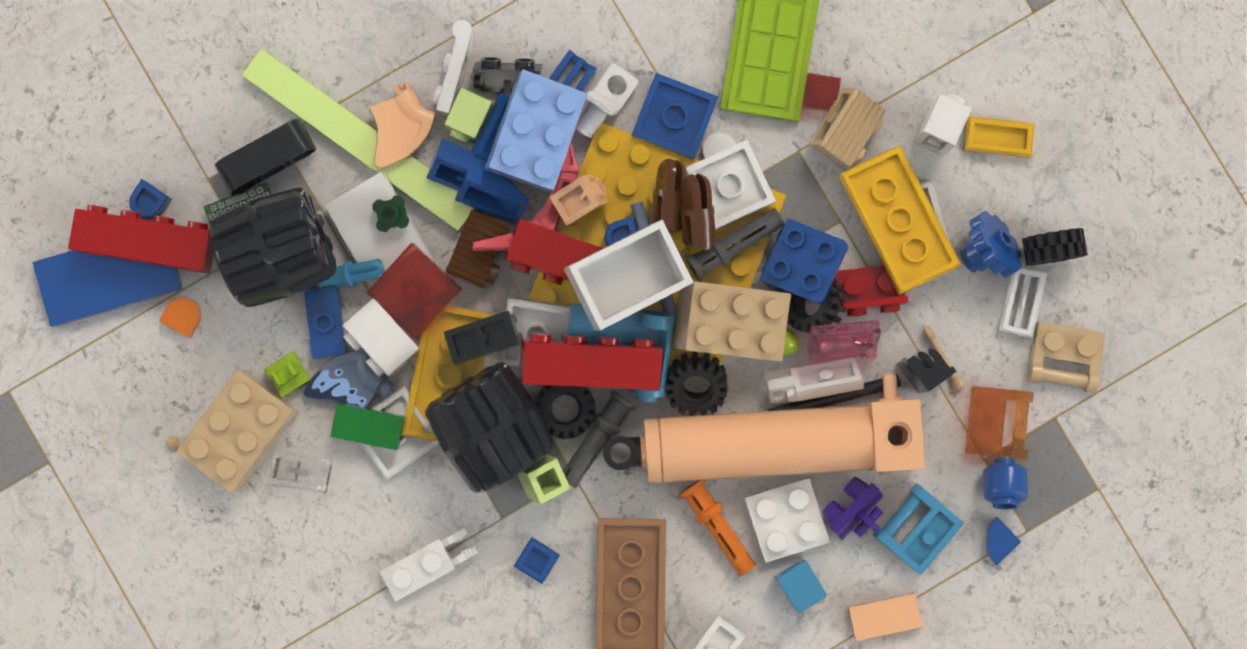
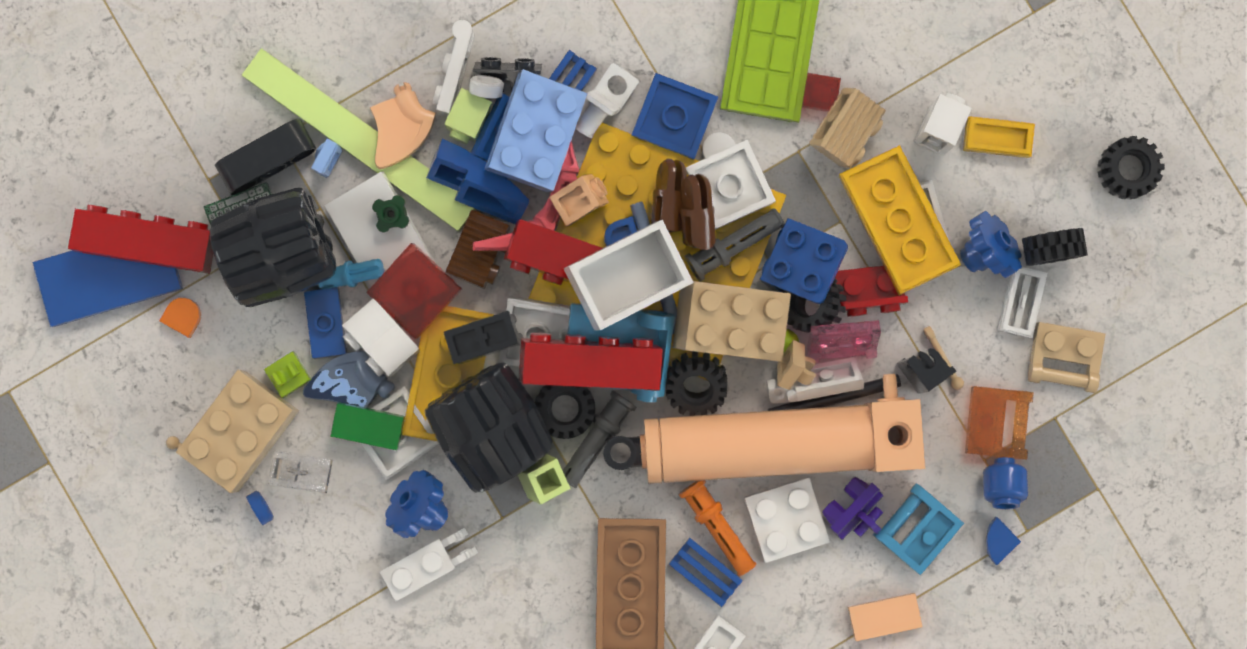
(148, 200): blue tile -> none
(260, 507): none -> blue tile
(326, 158): none -> light blue tile
(417, 505): none -> blue plant
(486, 86): none -> white tile
(536, 560): blue tile -> none
(728, 590): none -> blue tile
(795, 366): none -> tan tile
(801, 586): dark azure panel -> none
(1150, 162): none -> black tyre

